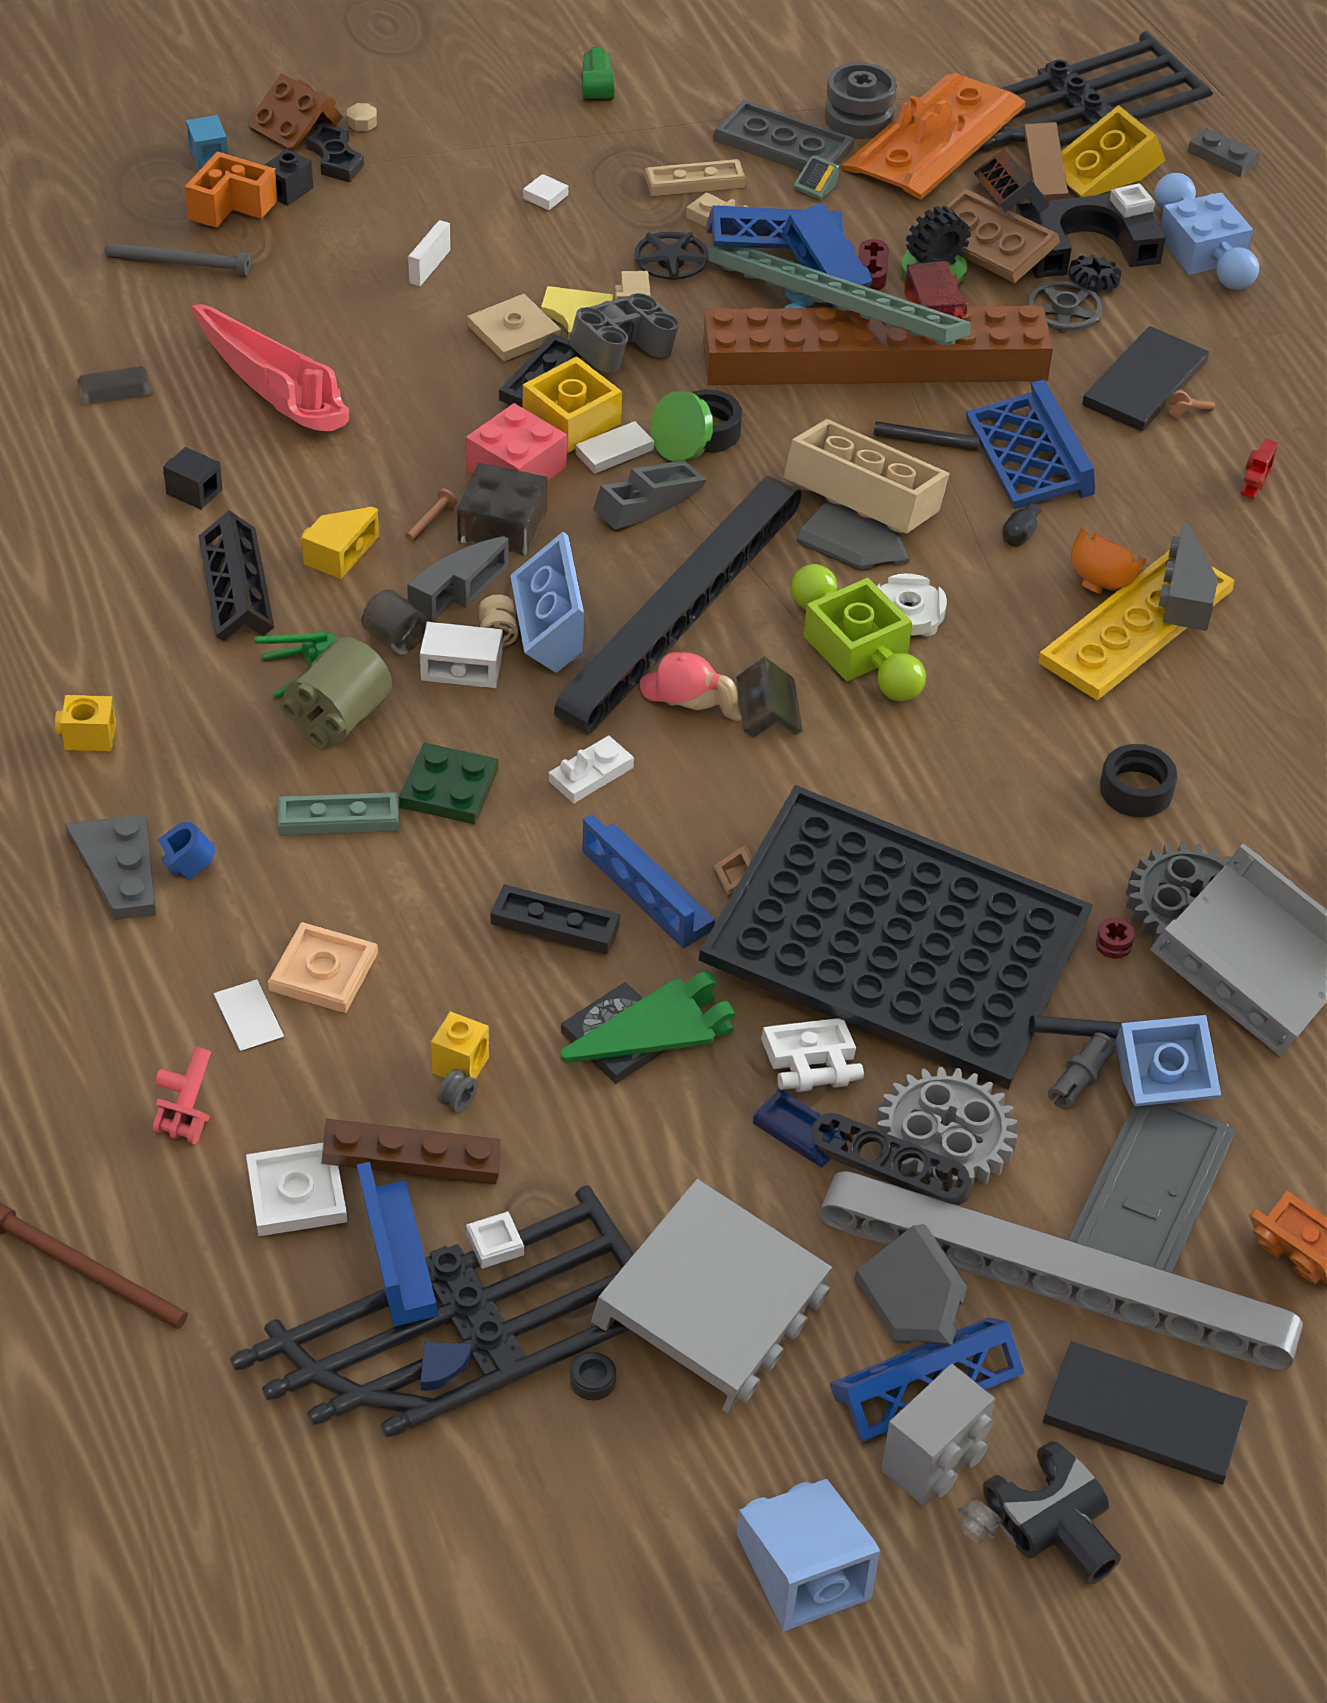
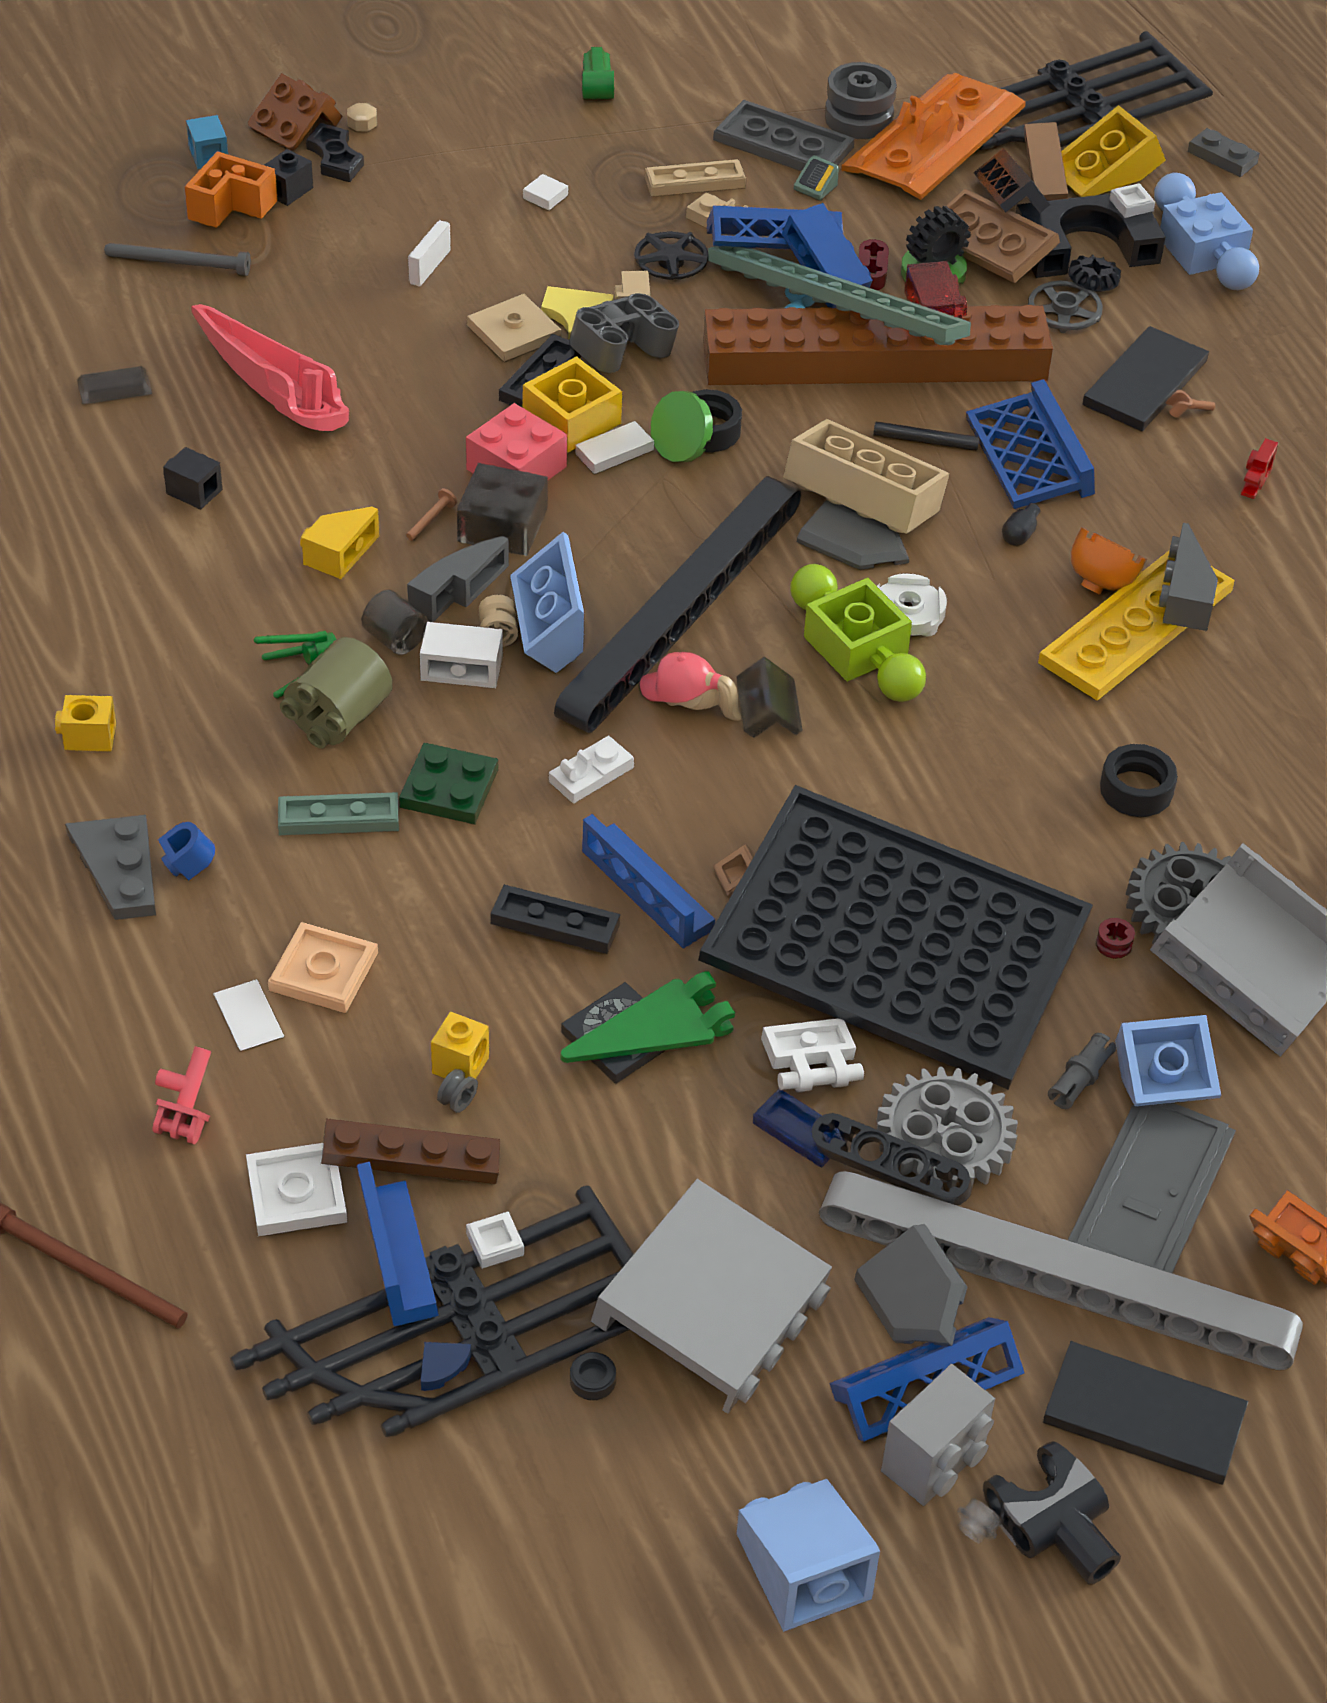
(241, 568): black fence -> none
(647, 493): dark grey slope -> none
(1073, 1027): black bar -> none

